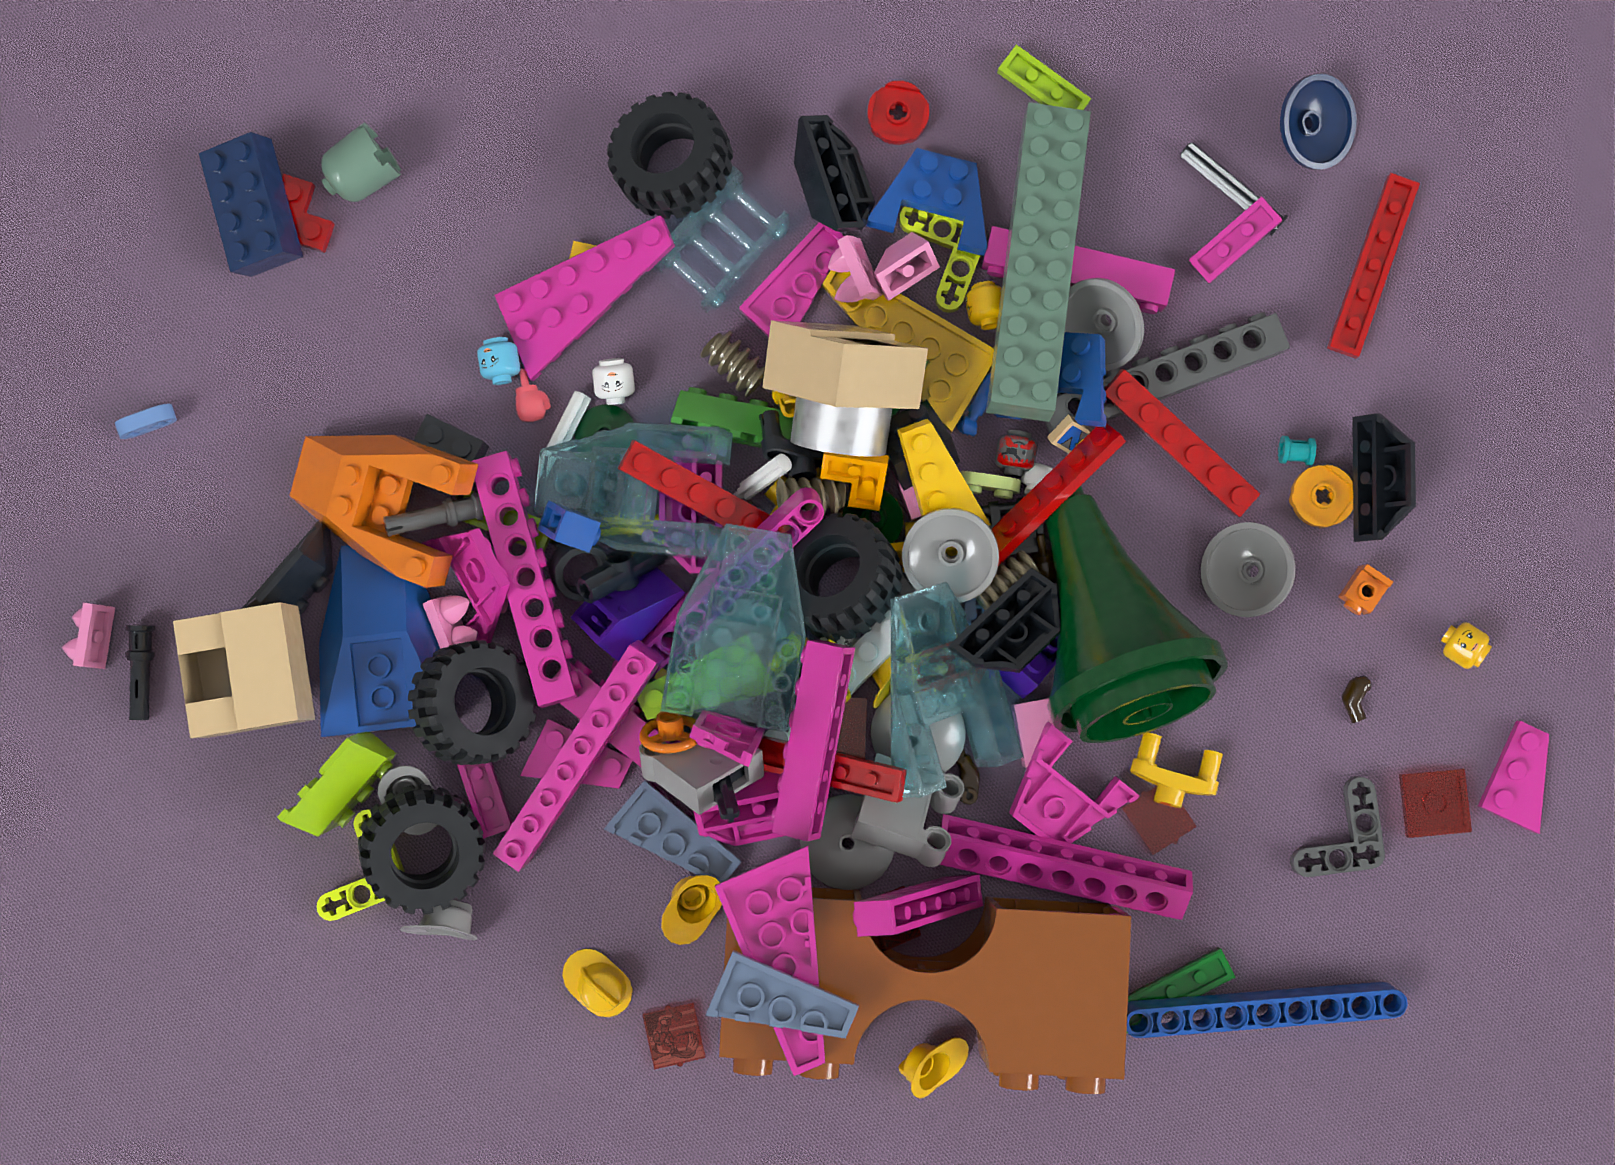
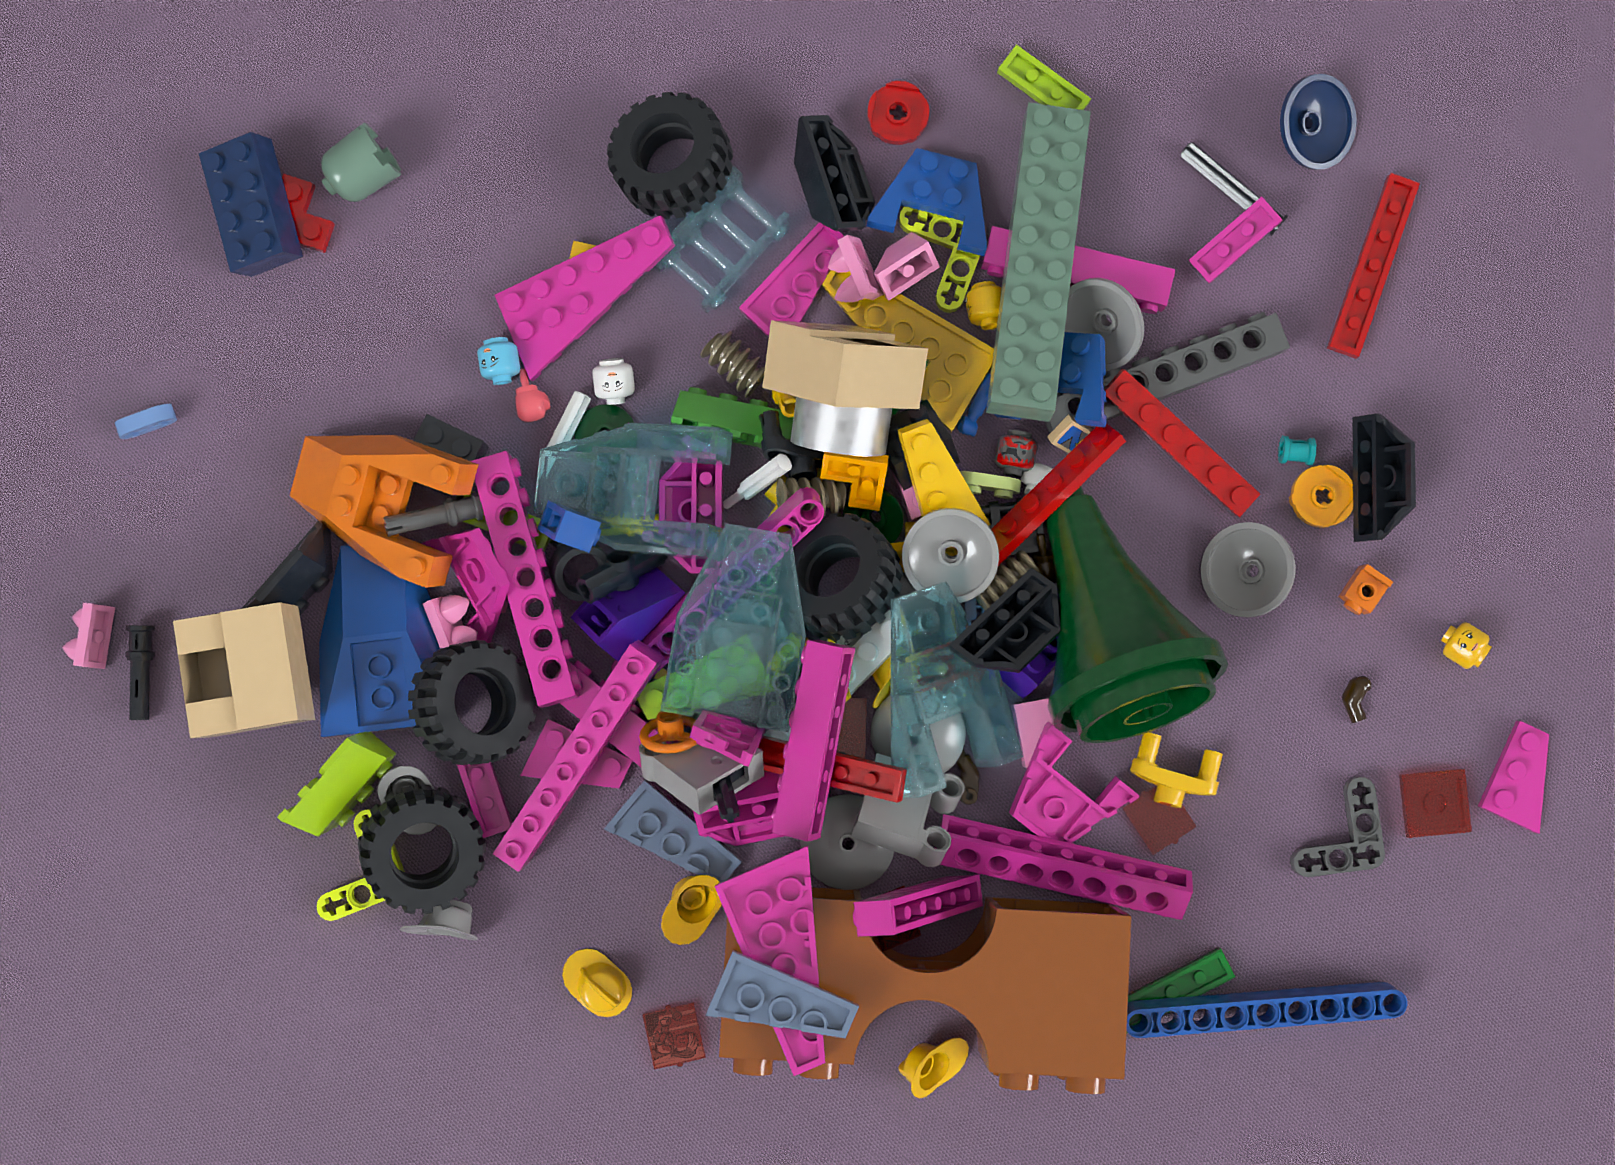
(690, 488): red plate -> none

